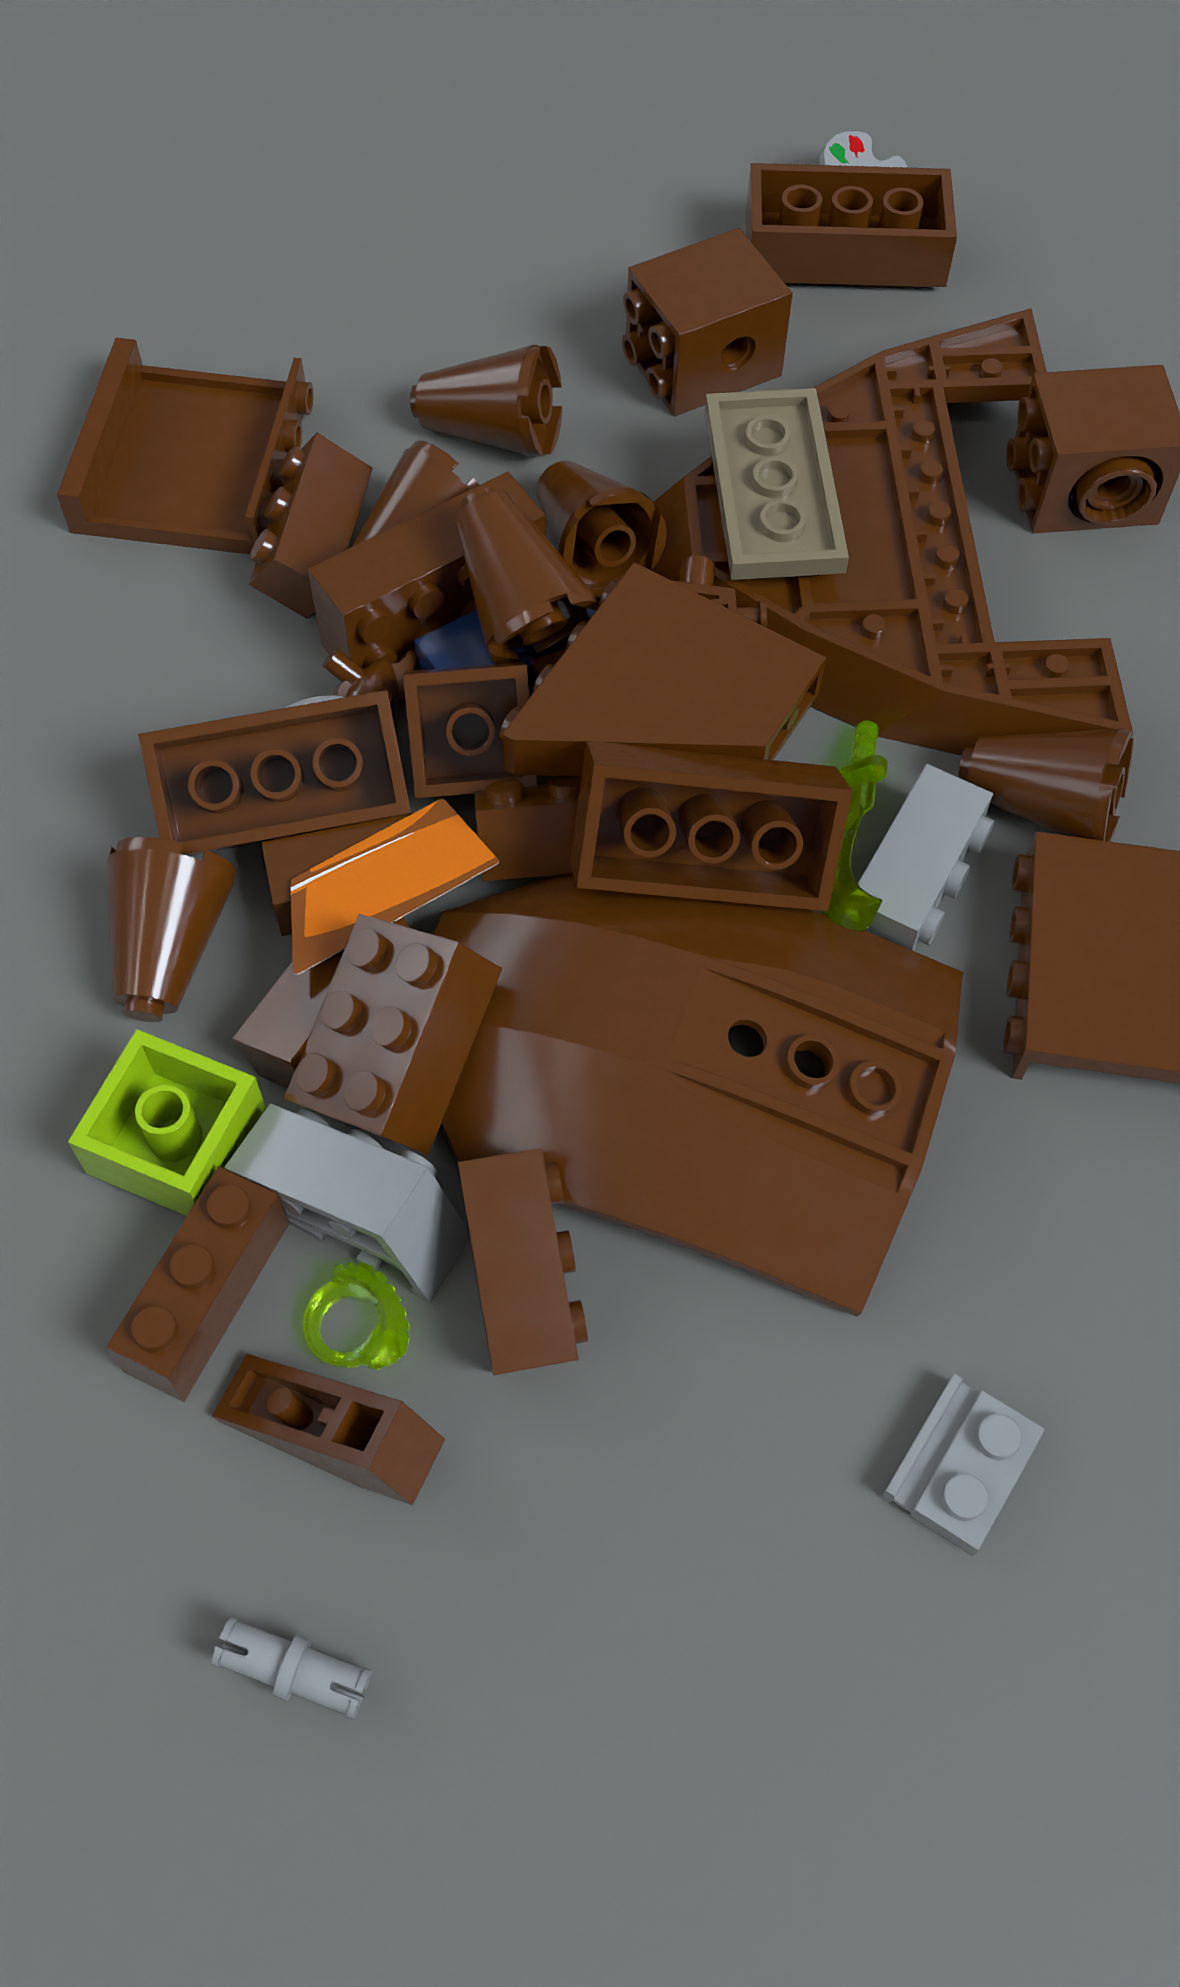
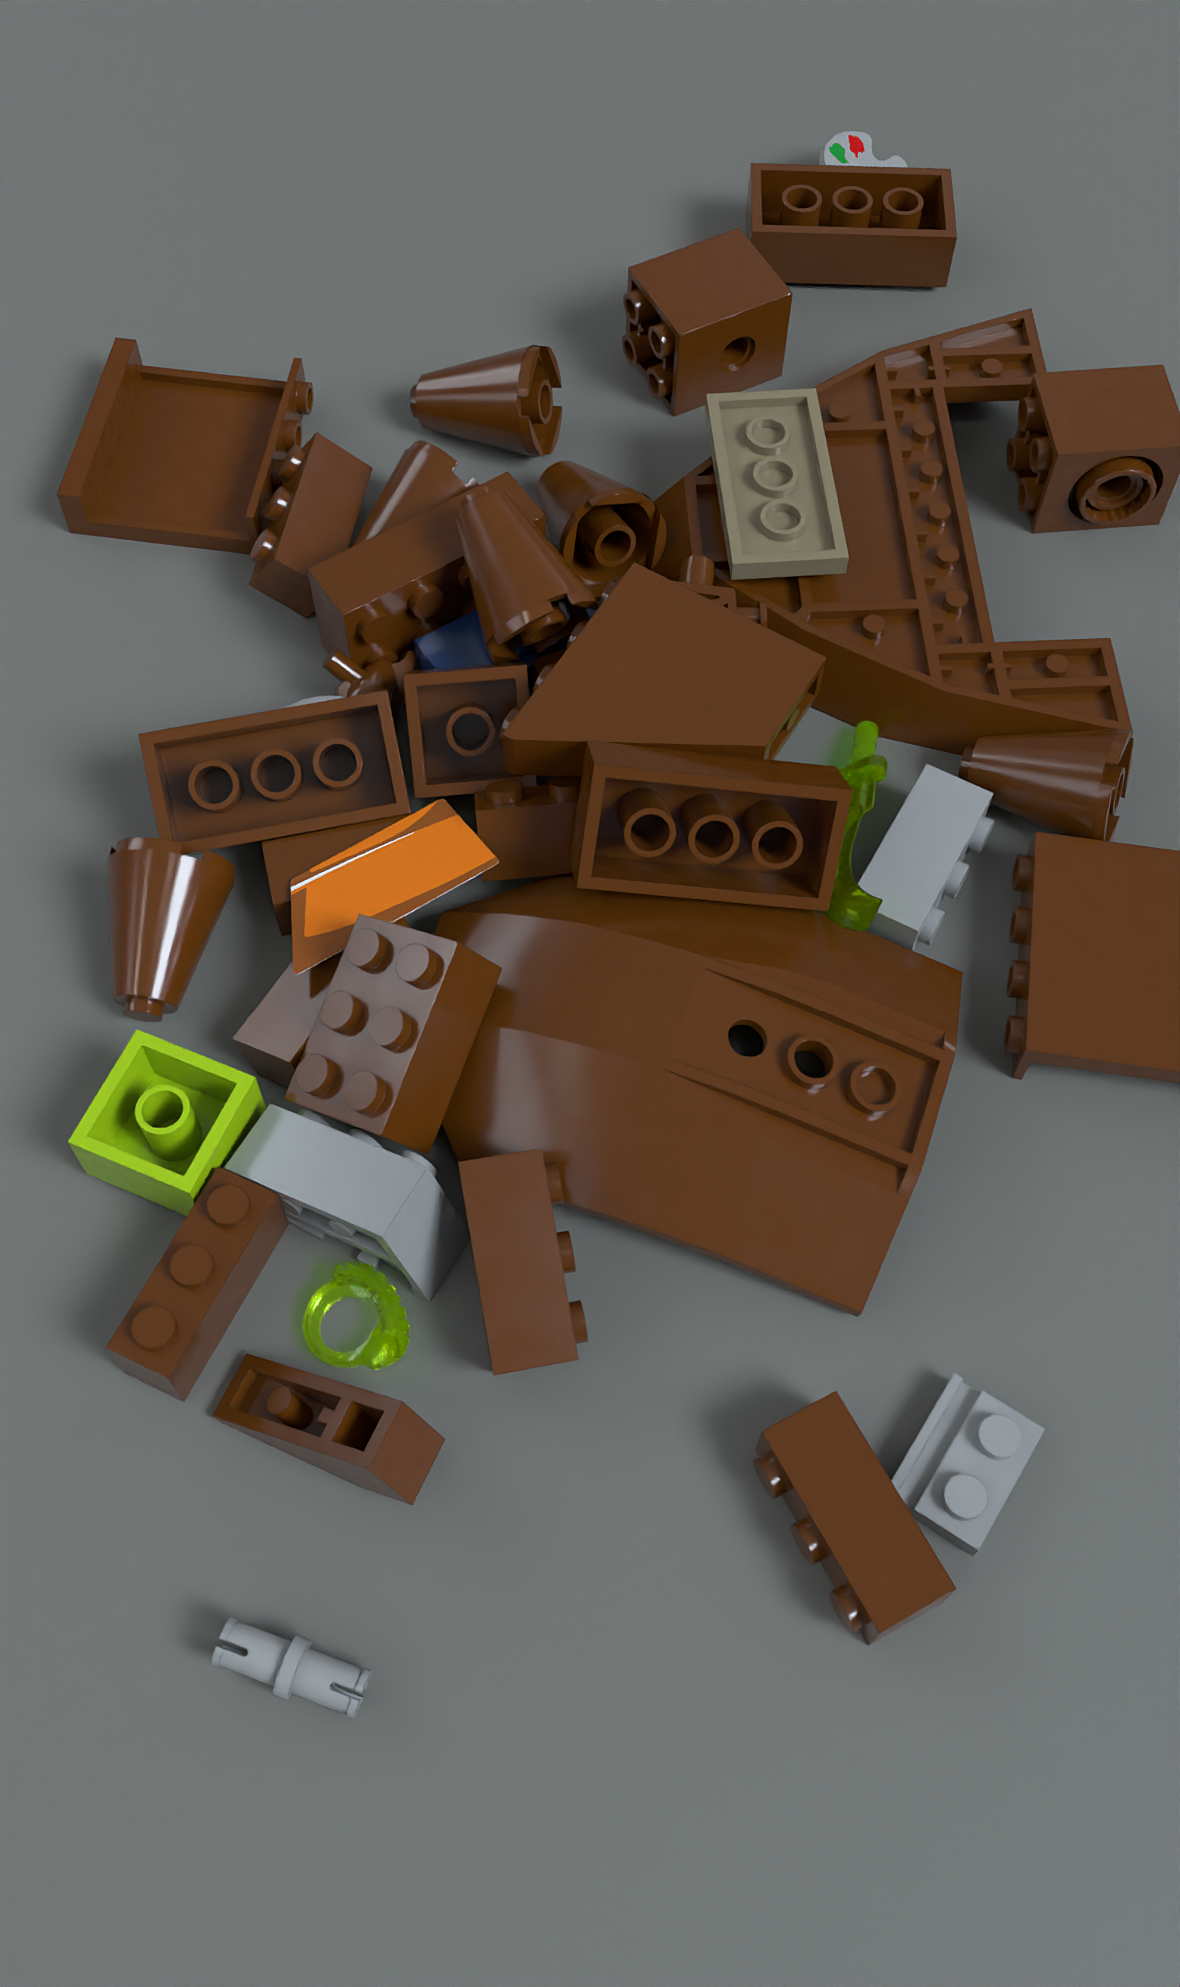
(851, 1519): none -> reddish brown brick

